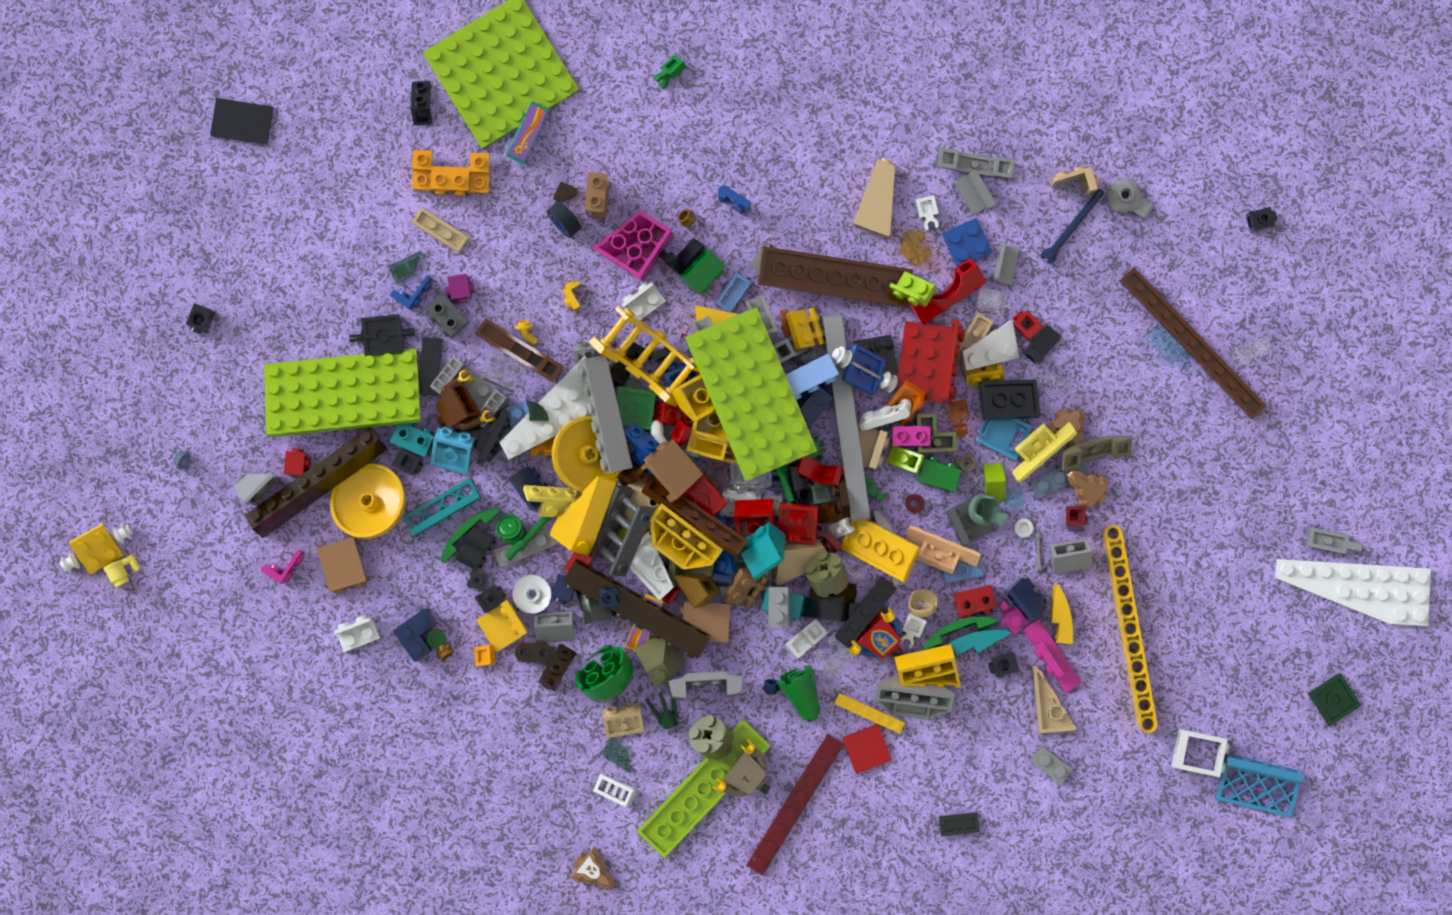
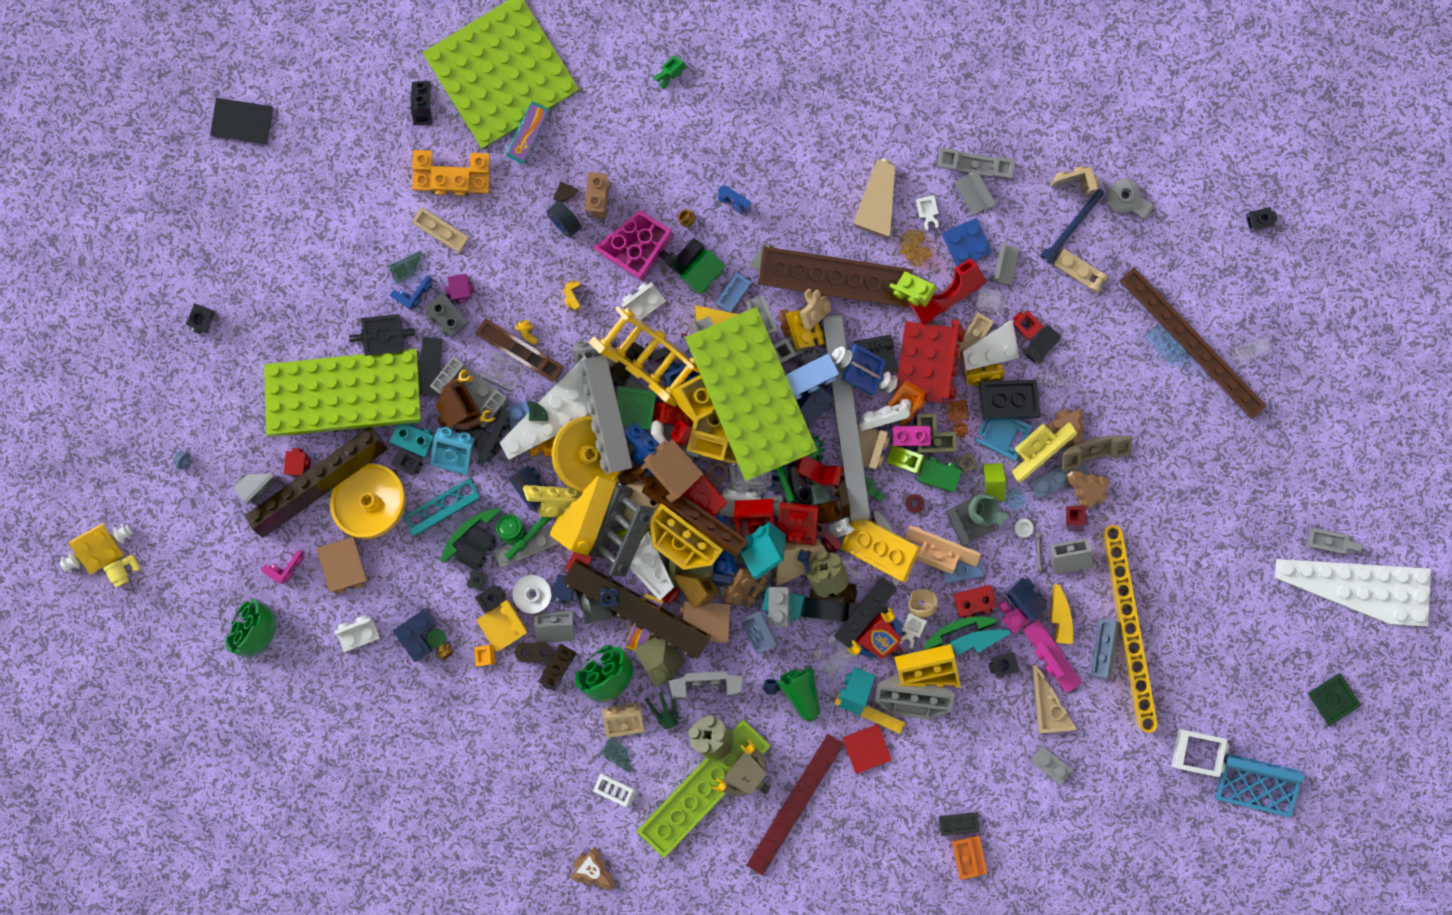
(256, 633): none -> green cylinder
(758, 632): none -> sand blue plate
(804, 558): none -> dark blue hand
(806, 638): white slope -> none
(816, 310): none -> tan plate
(857, 690): none -> teal brick
(969, 857): none -> orange plate
(1080, 270): none -> tan plate
(1105, 648): none -> sand blue plate

